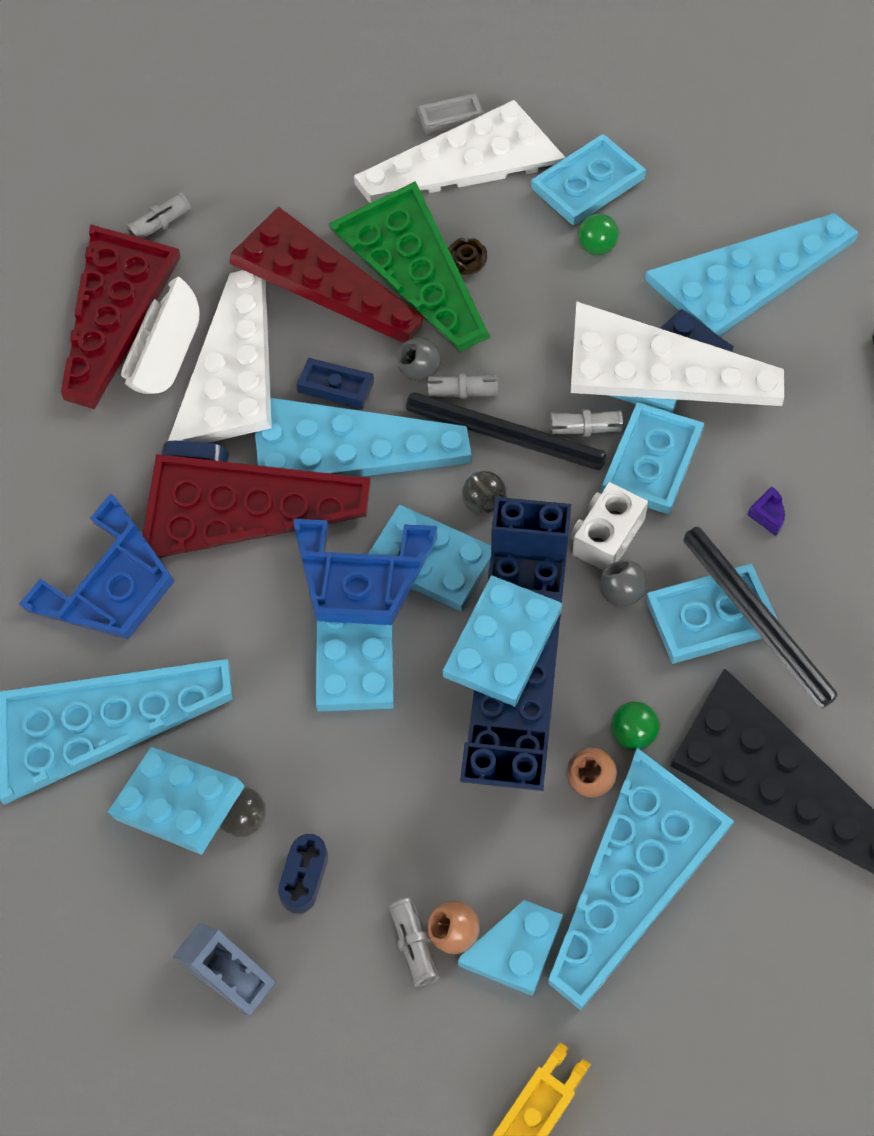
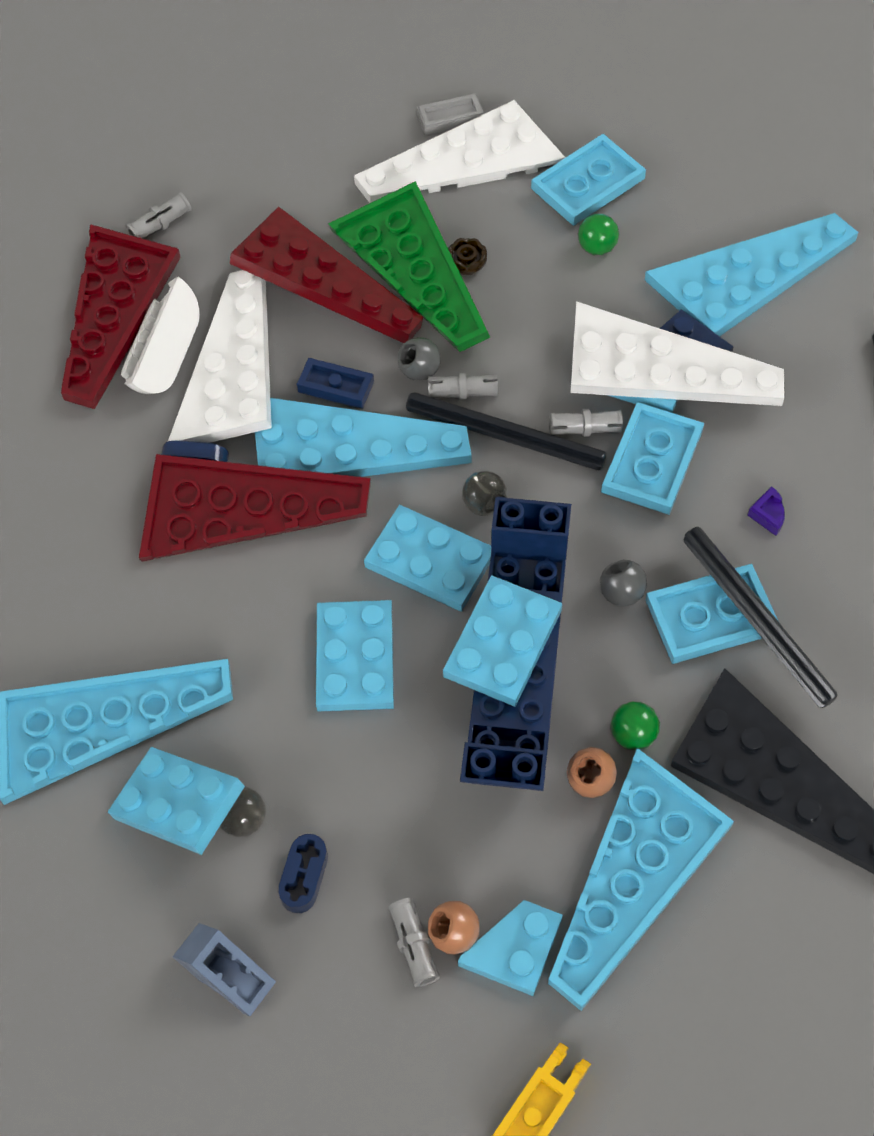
(118, 588): blue wing -> none
(360, 585): blue wing -> none
(614, 529): white brick -> none

